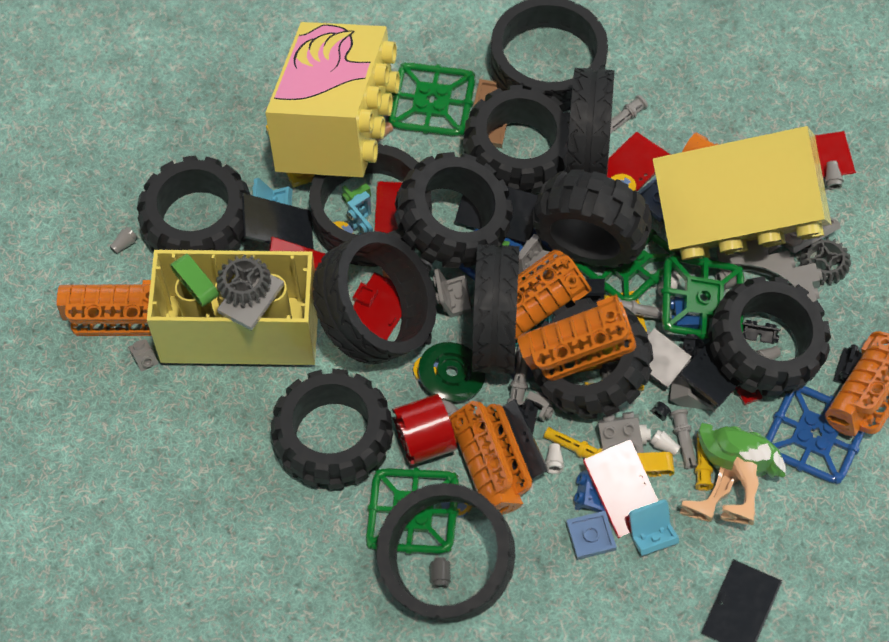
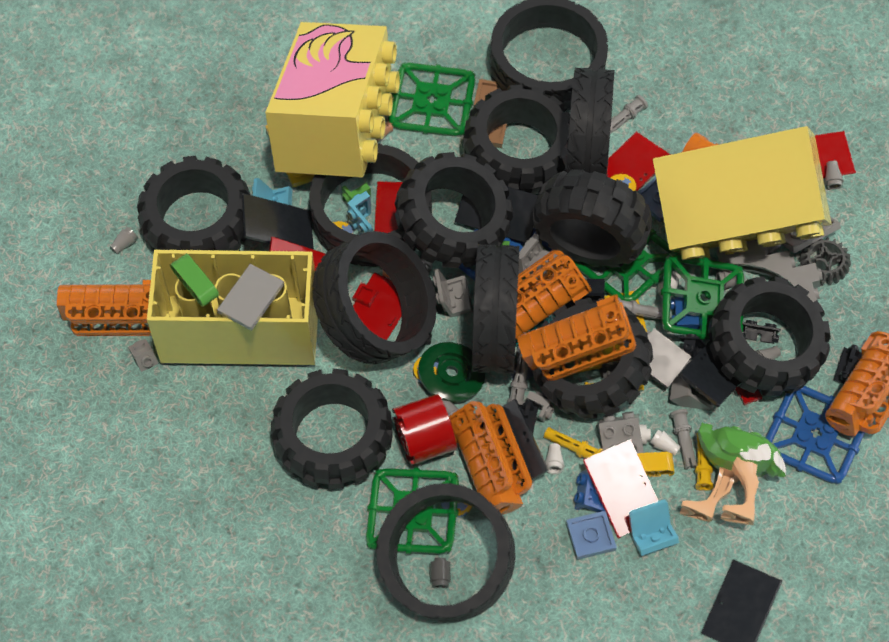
(239, 290): dark grey gear -> none
(661, 410): black bush -> none

